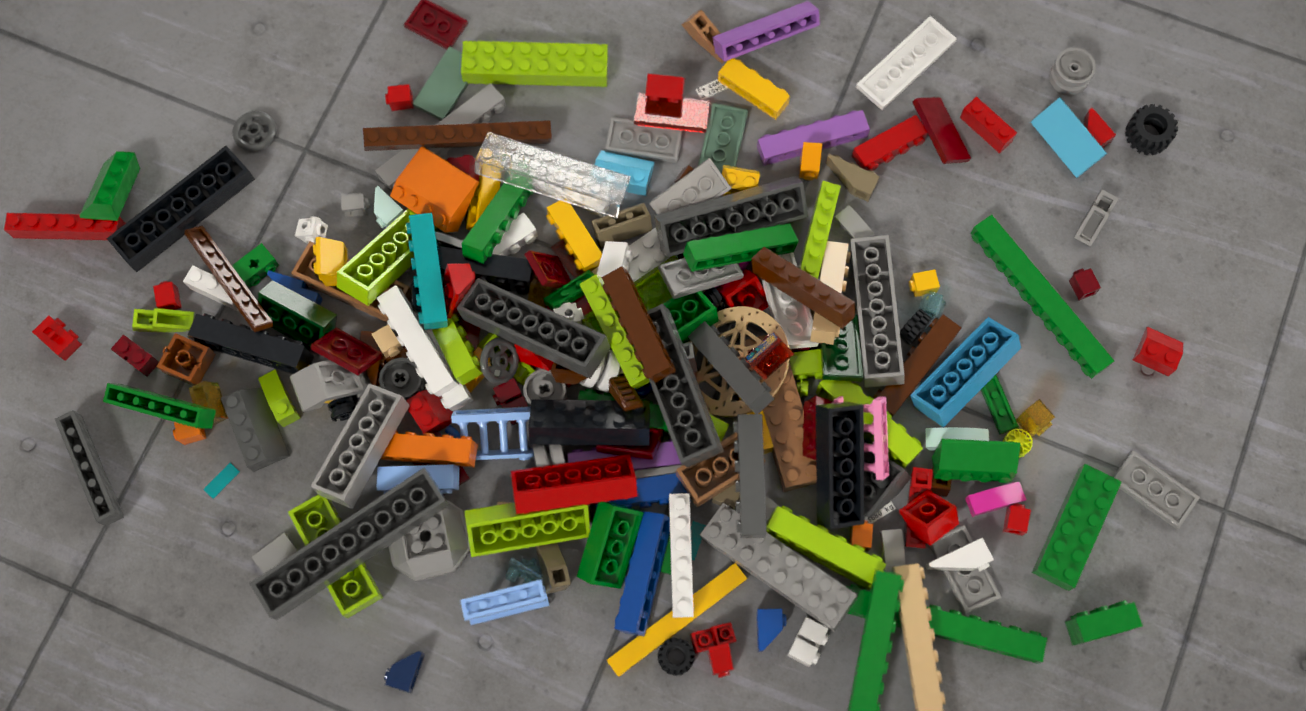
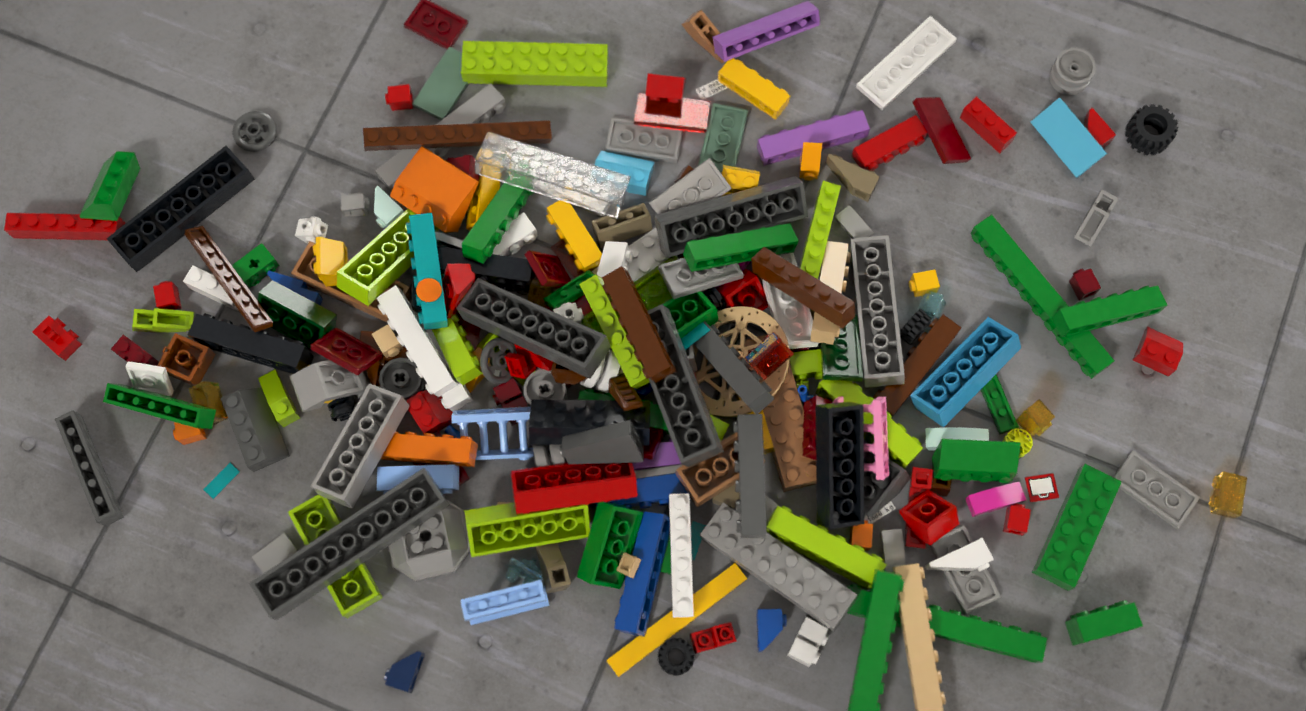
(150, 378): none -> white tile
(428, 290): none -> orange sticker
(518, 366): none -> red bracket
(604, 445): none -> dark grey slope
(628, 565): none -> tan tile
(694, 335): none -> teal sticker
(720, 660): red slope -> none
(804, 393): none -> blue arm
(1041, 487): none -> sticker
(1109, 310): none -> green brick
(1228, 495): none -> clear yellow brick

